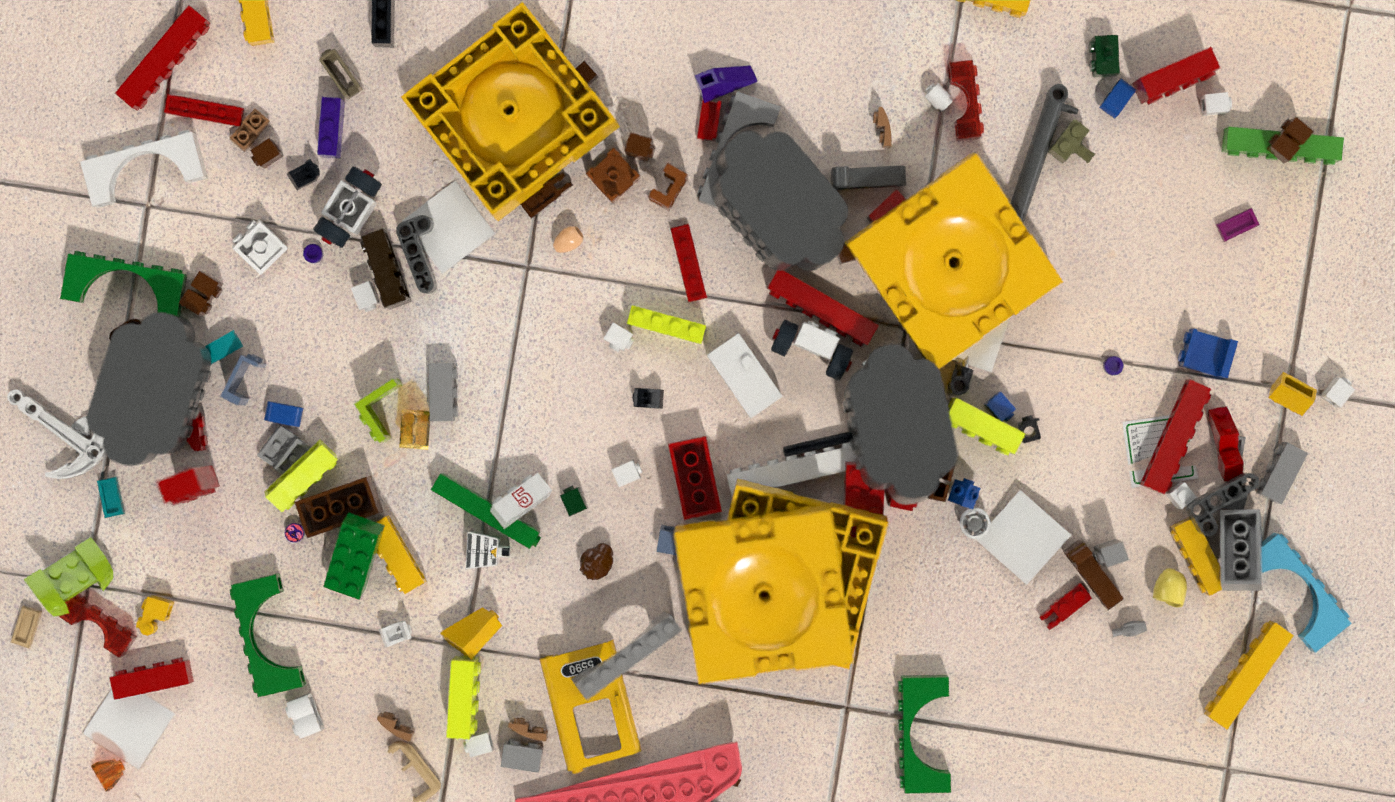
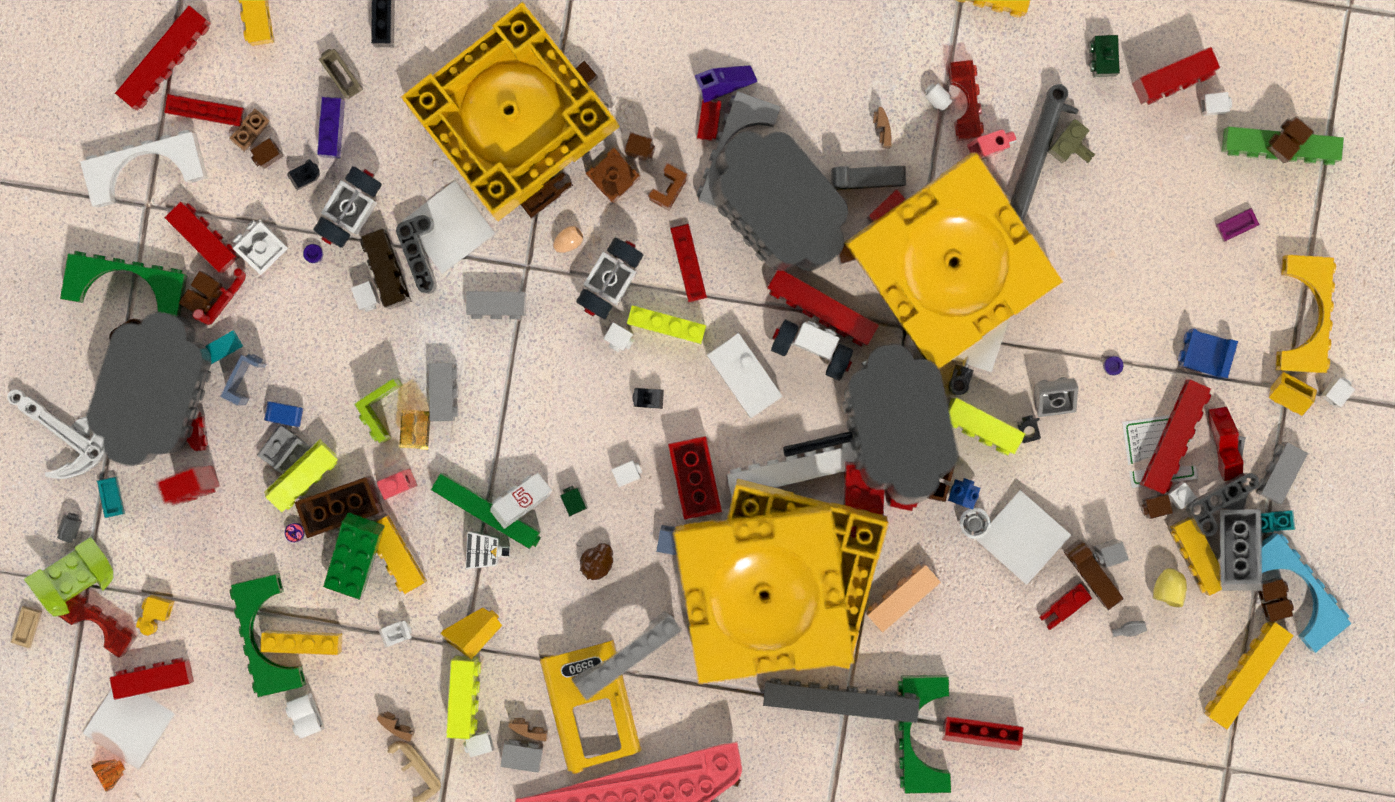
(69, 527): none -> dark grey brick
(201, 237): none -> red brick
(222, 301): none -> red piece
(301, 642): none -> yellow brick
(396, 484): none -> coral torso
(495, 304): none -> light grey brick
(610, 278): none -> brick
(841, 701): none -> dark grey brick
(903, 597): none -> light nougat brick
(982, 733): none -> red brick
(992, 143): none -> coral torso
(1000, 407): blue brick -> none
(1056, 397): none -> light grey brick
(1117, 98): blue beam -> none
(1156, 506): none -> reddish brown brick
(1277, 521): none -> teal slope
(1278, 608): none -> reddish brown piece
(1318, 277): none -> yellow arch

